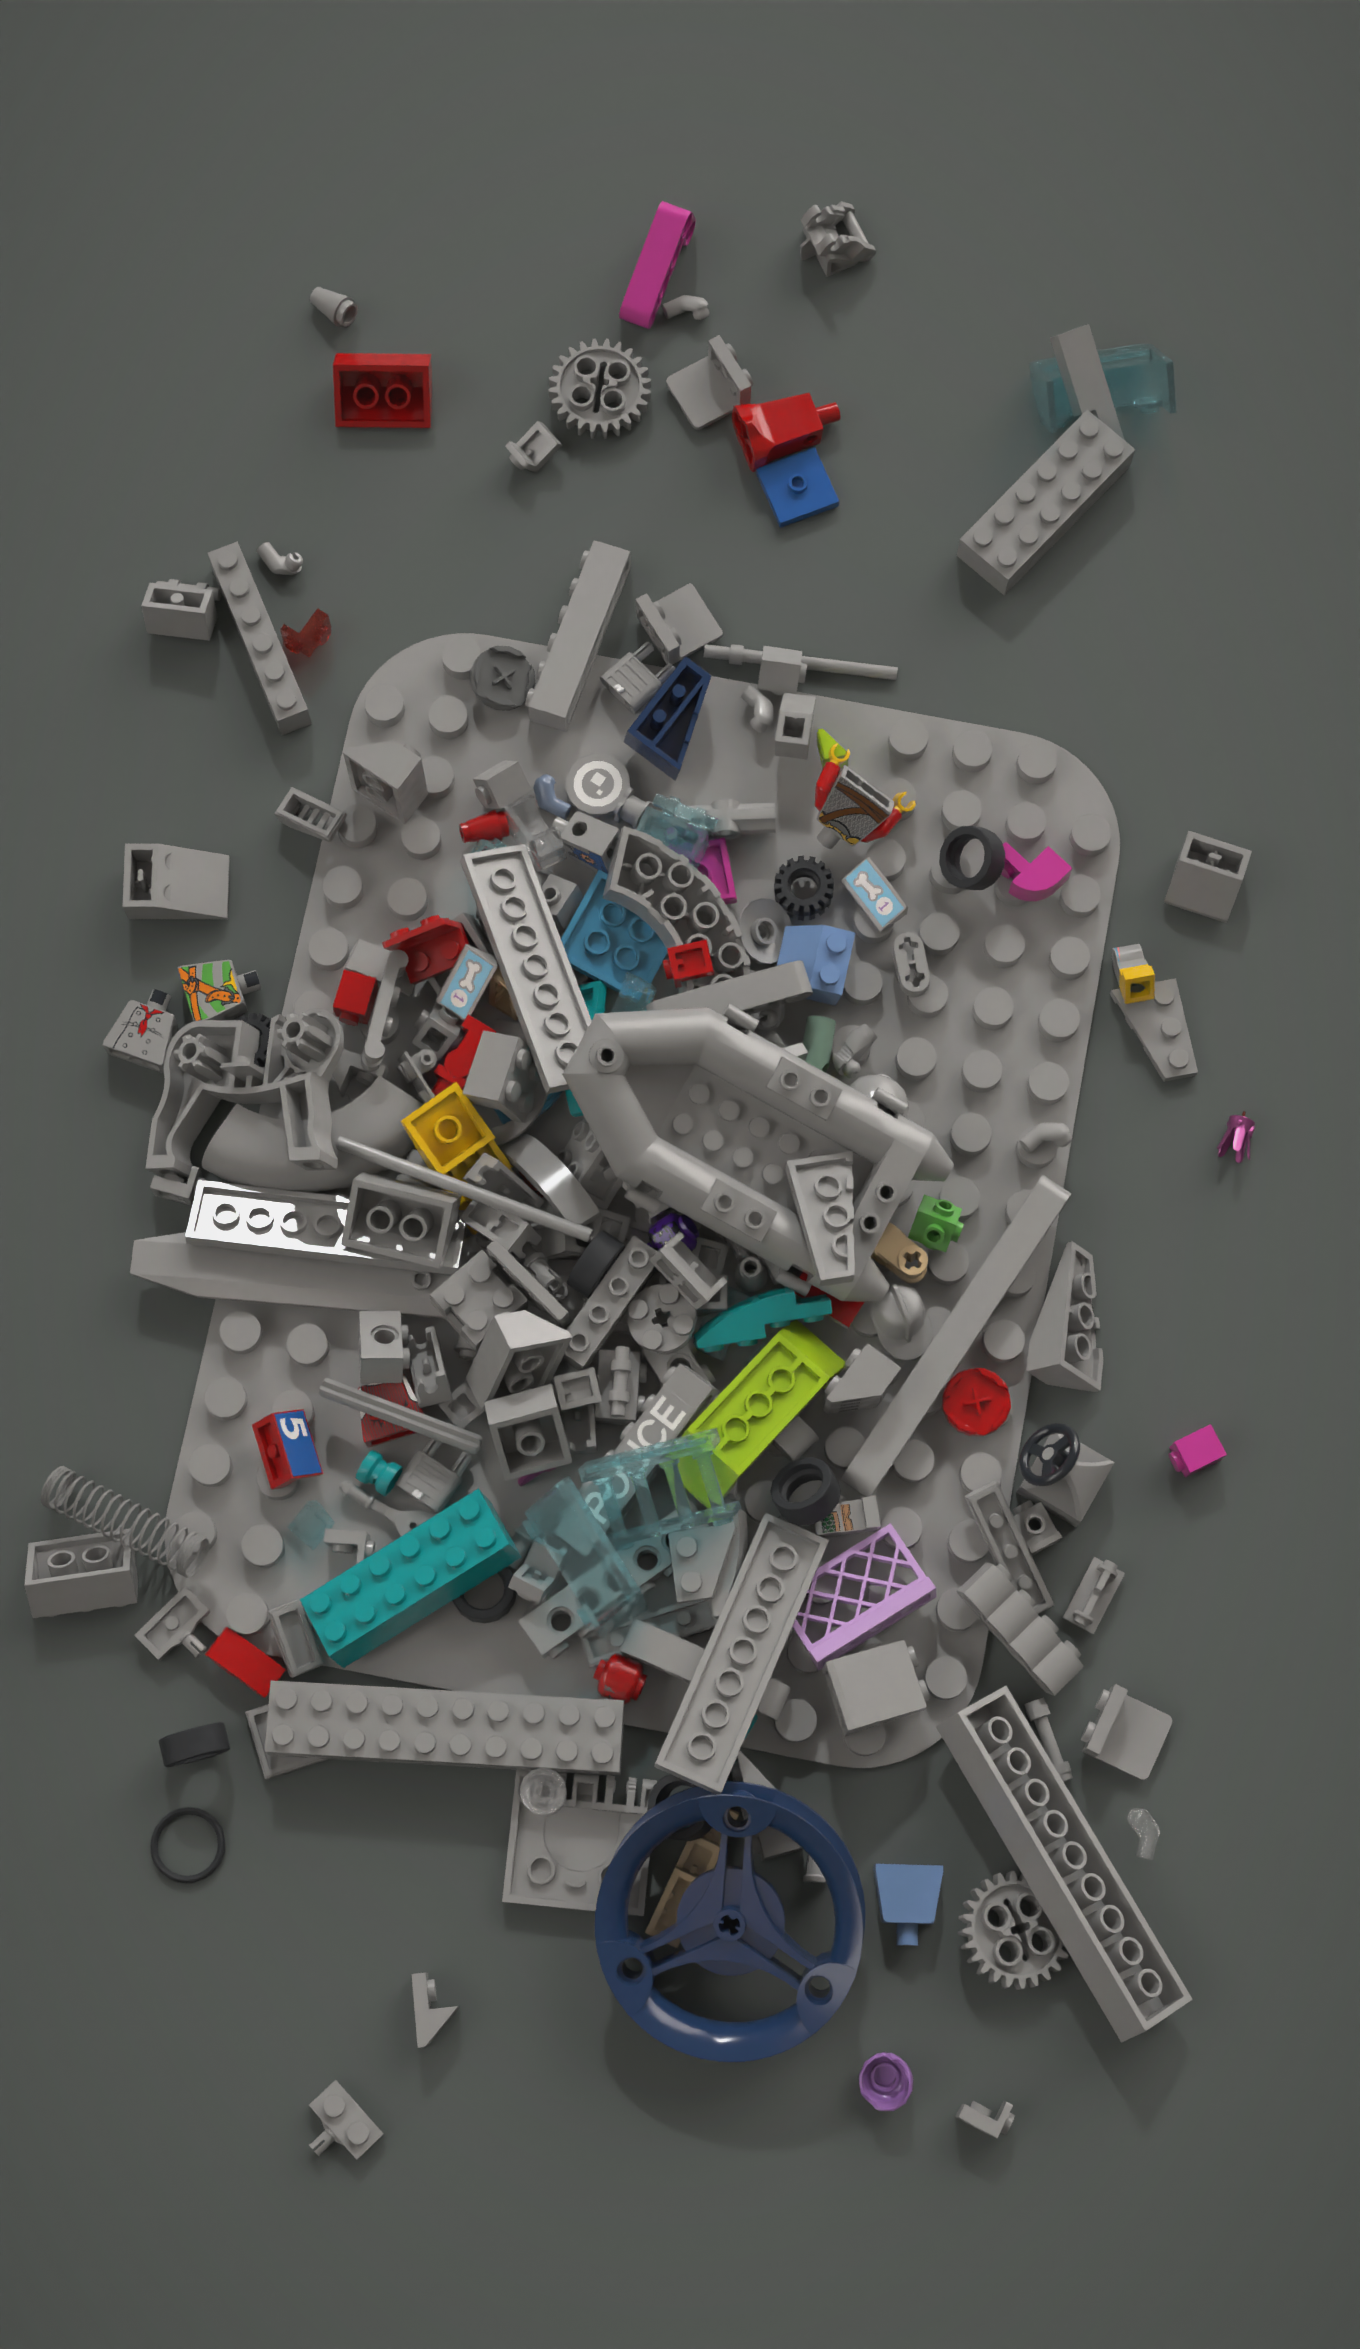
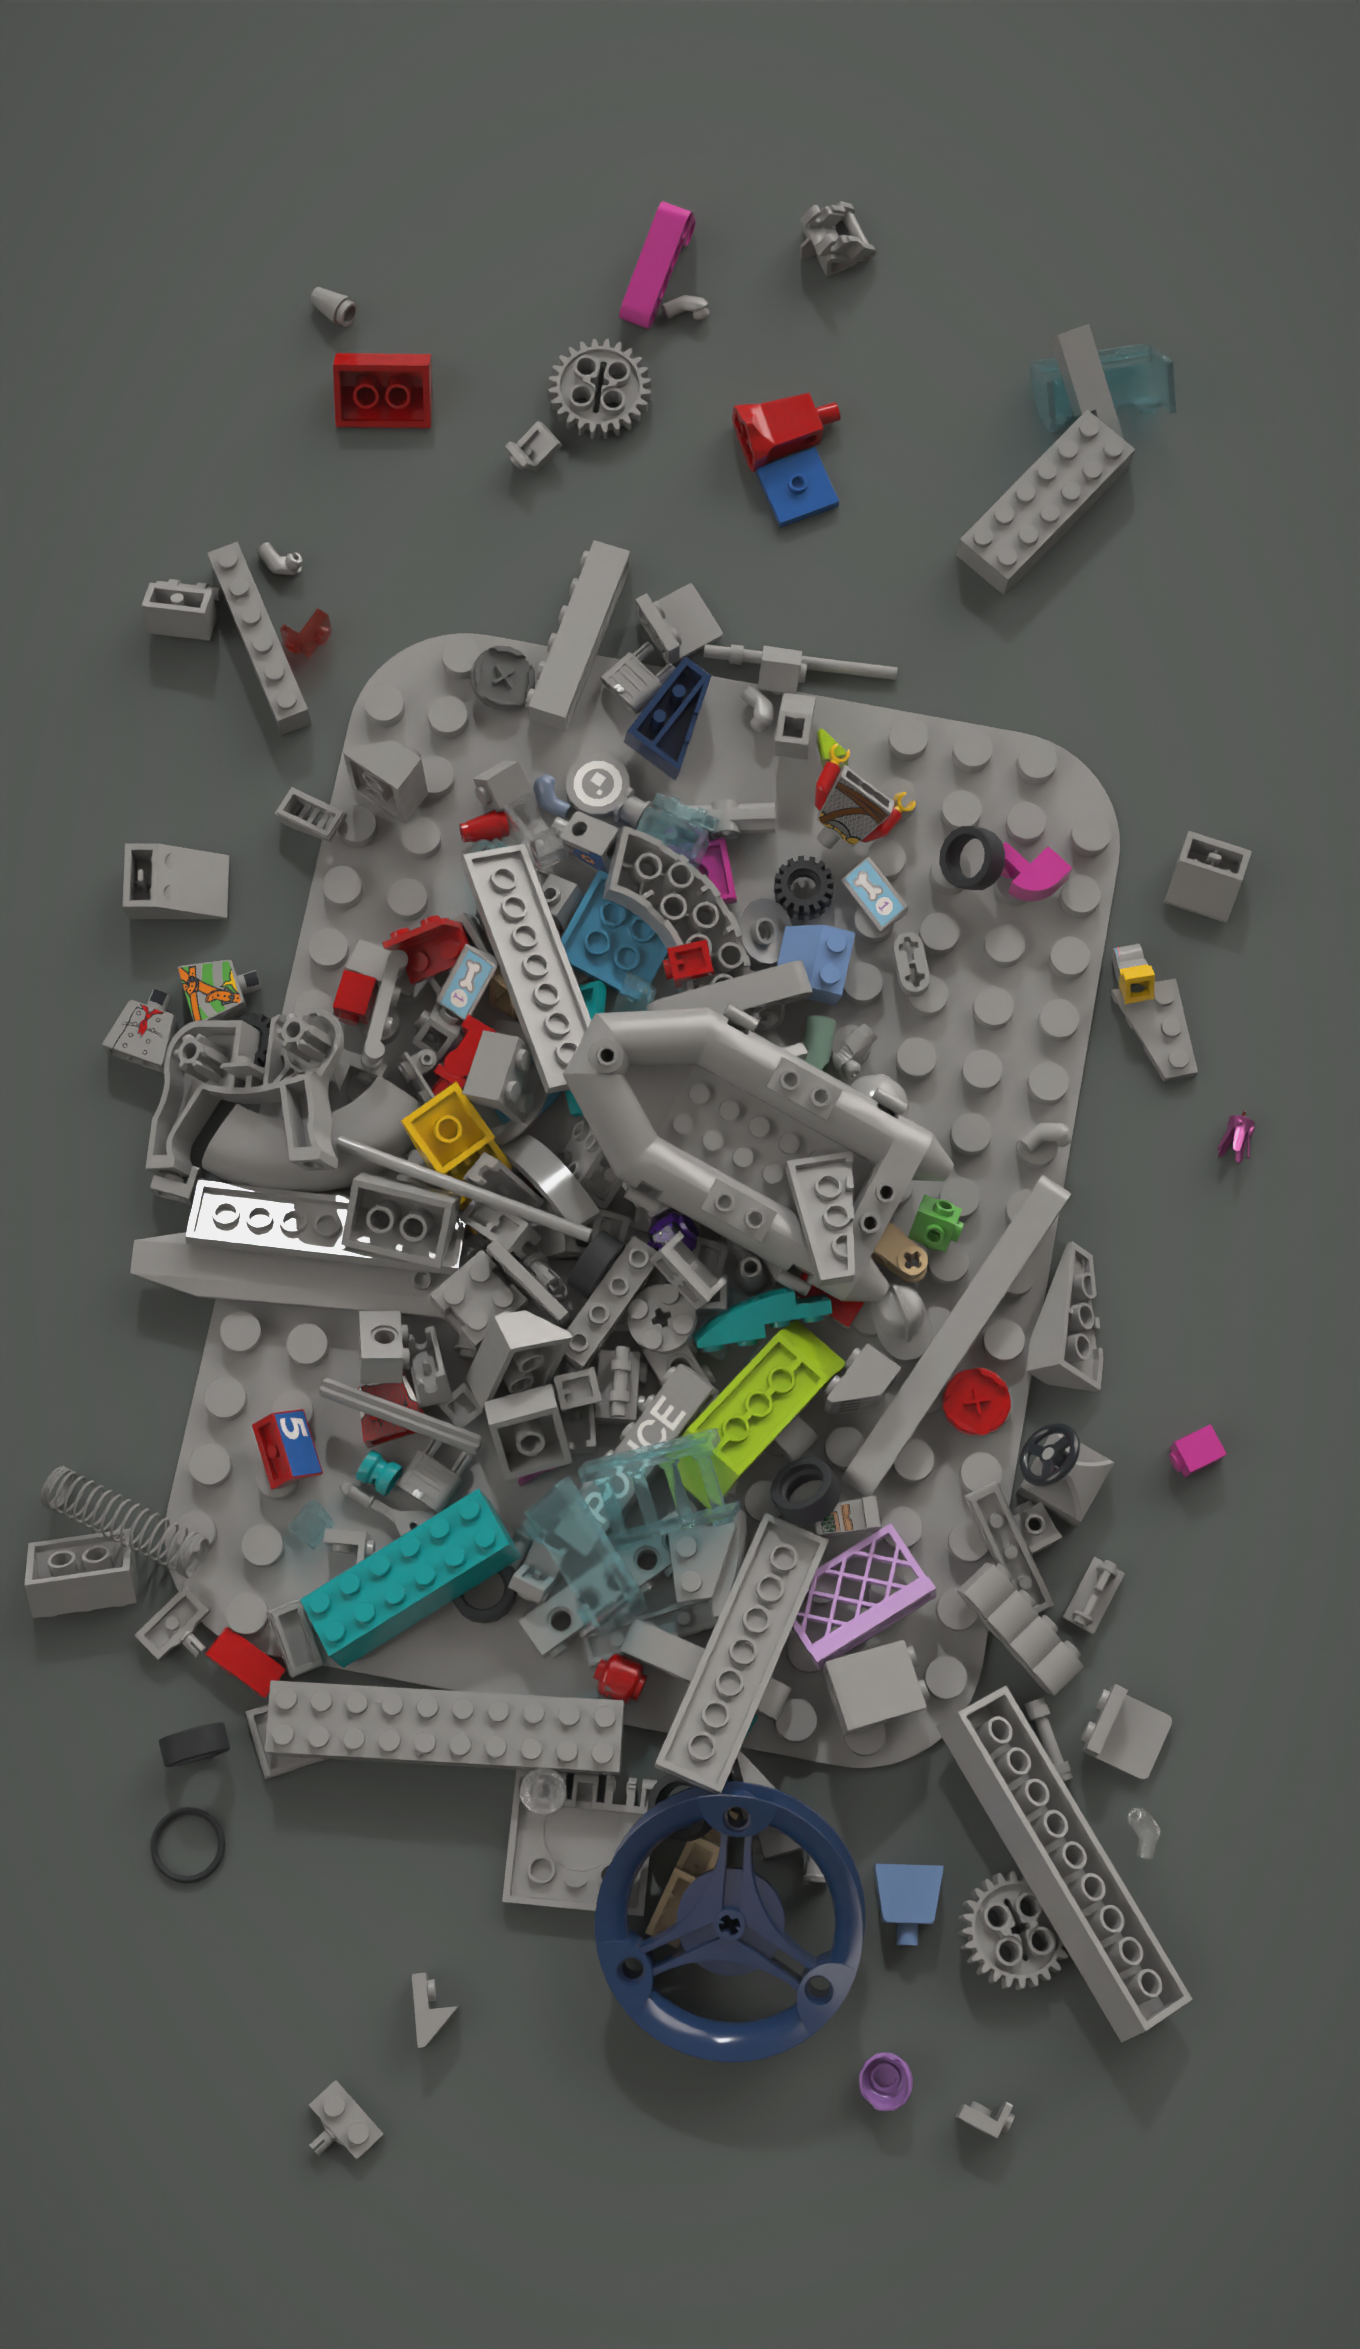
(711, 385): light grey bracket -> none

